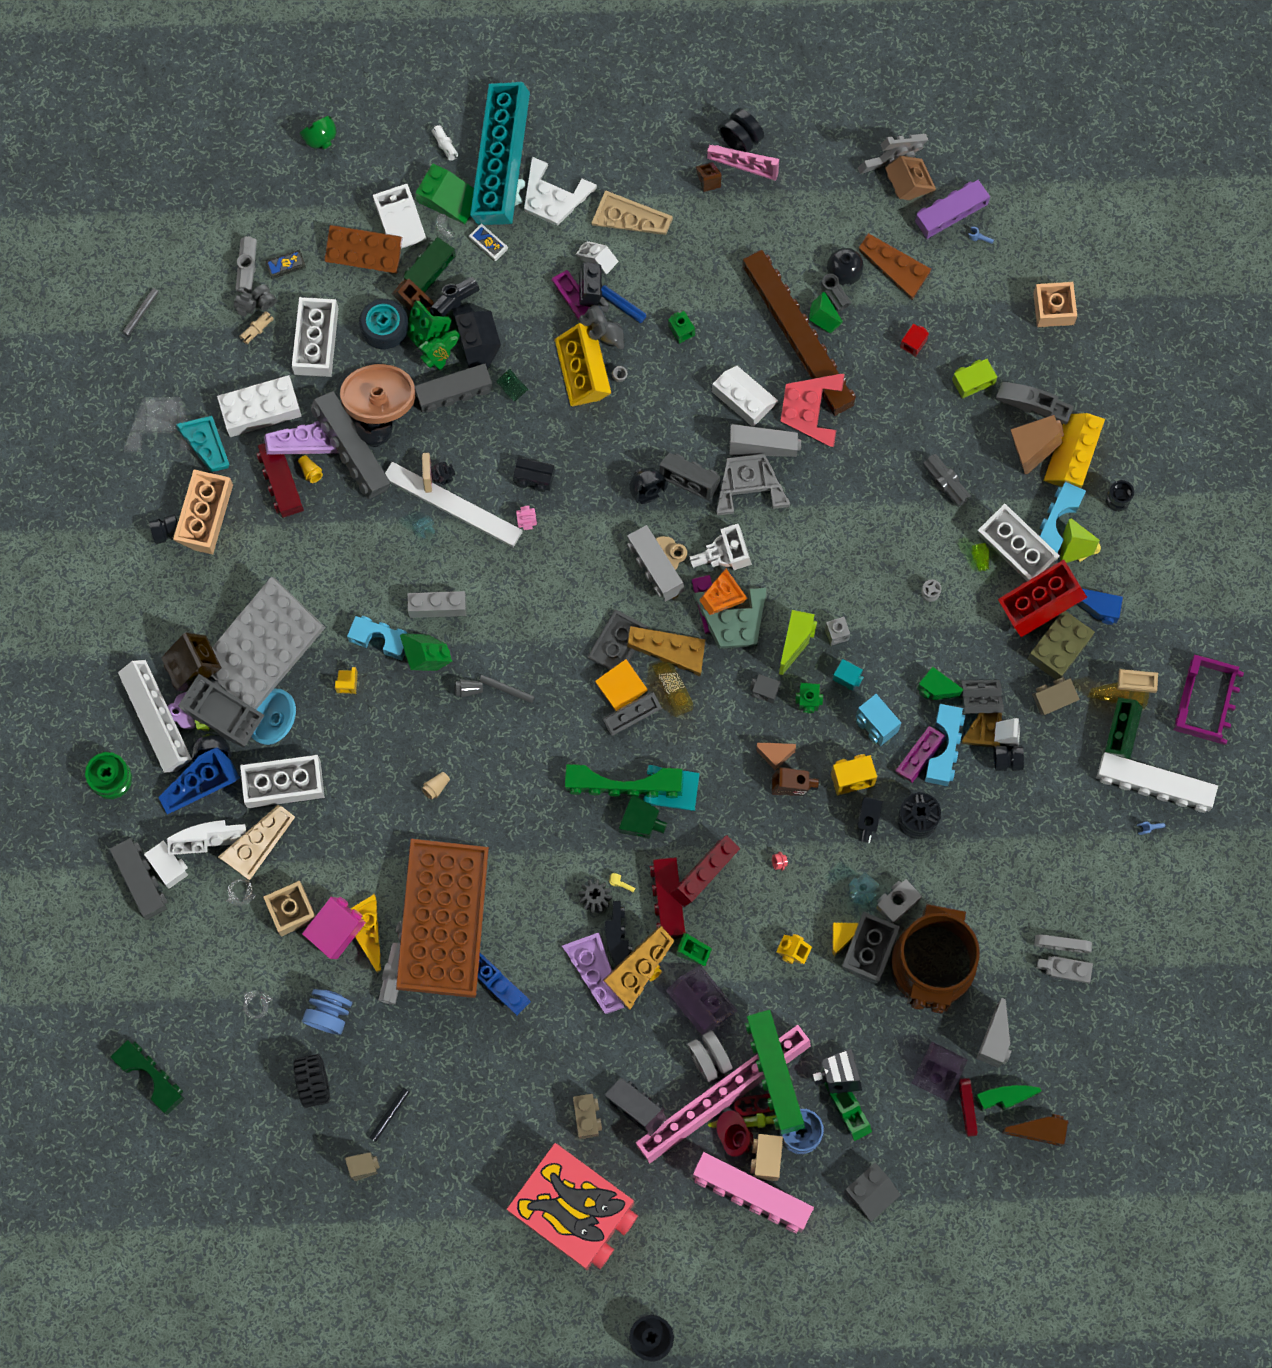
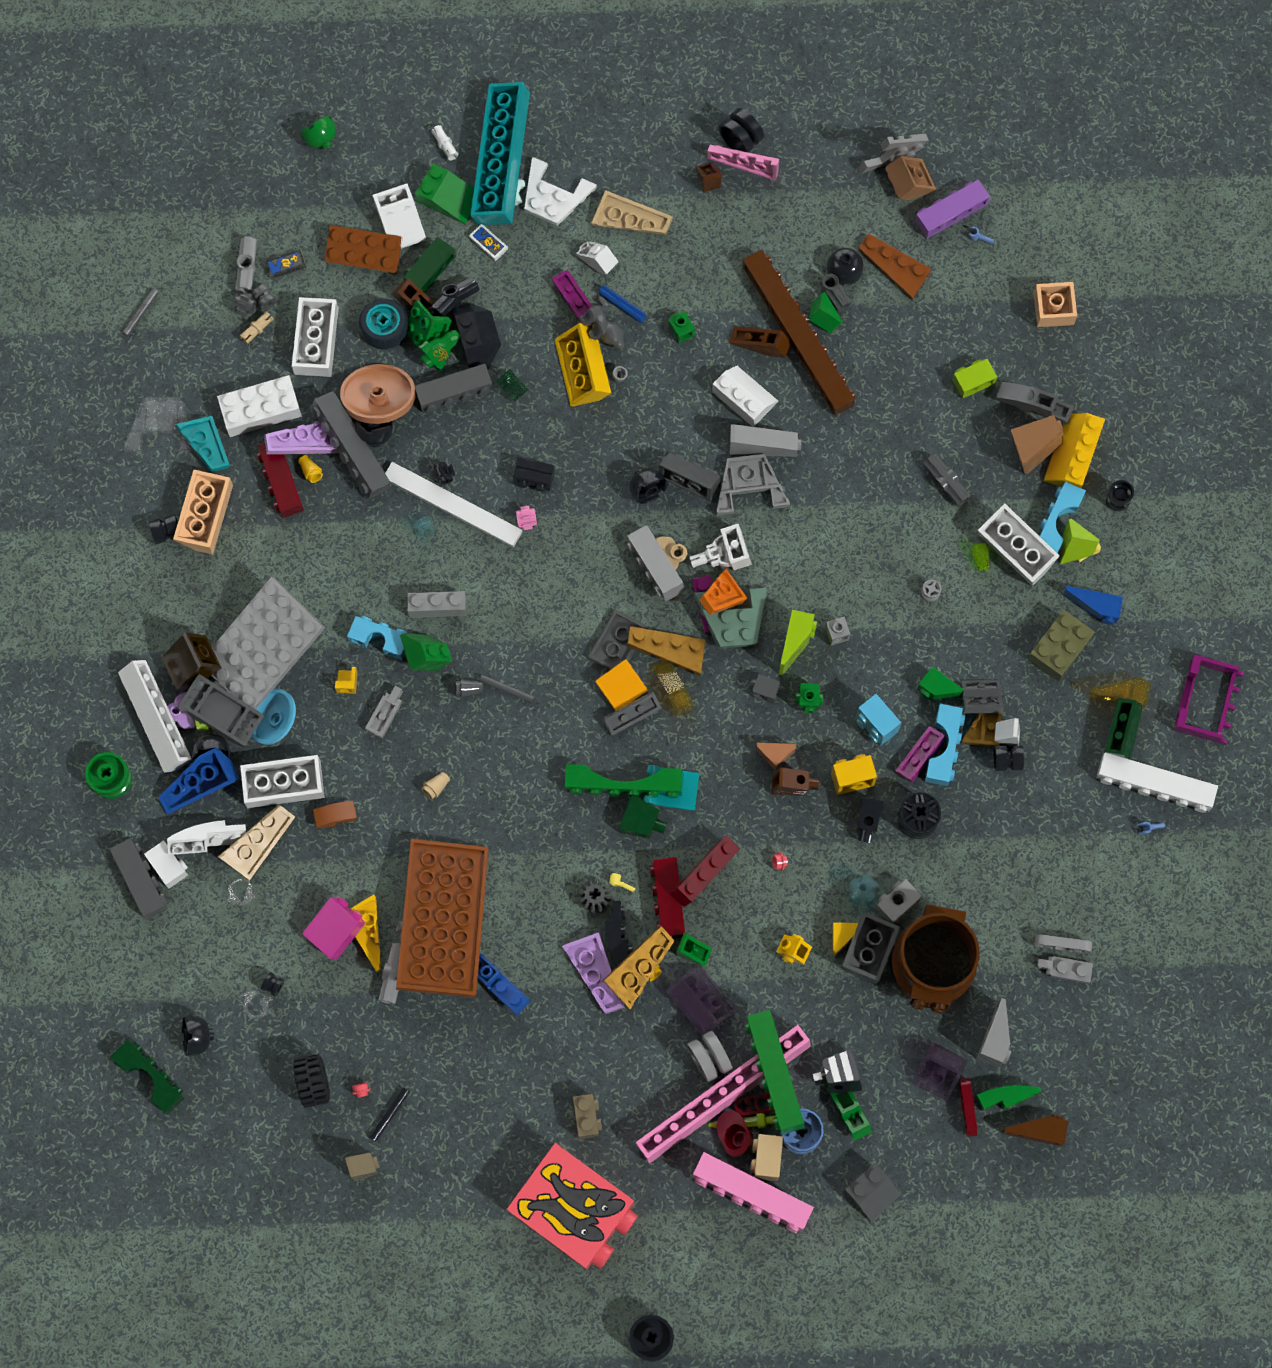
(196, 1035): none -> black cylinder
(272, 984): none -> black wheel
(290, 908): tan brick -> none
(327, 1011): medium blue wheel -> none
(334, 813): none -> dark orange slope
(360, 1089): none -> coral plate
(385, 713): none -> light grey hinge
(427, 475): tan tile -> none
(441, 227): clear arm -> none
(590, 284): black brick -> none
(636, 1106): black brick -> none
(763, 341): none -> reddish brown slope
(803, 404): coral wing -> none
(848, 675): teal brick -> none
(914, 339): red brick -> none
(1042, 598): red brick -> none
(1055, 696): dark tan brick -> none
(1137, 681): tan tile -> none

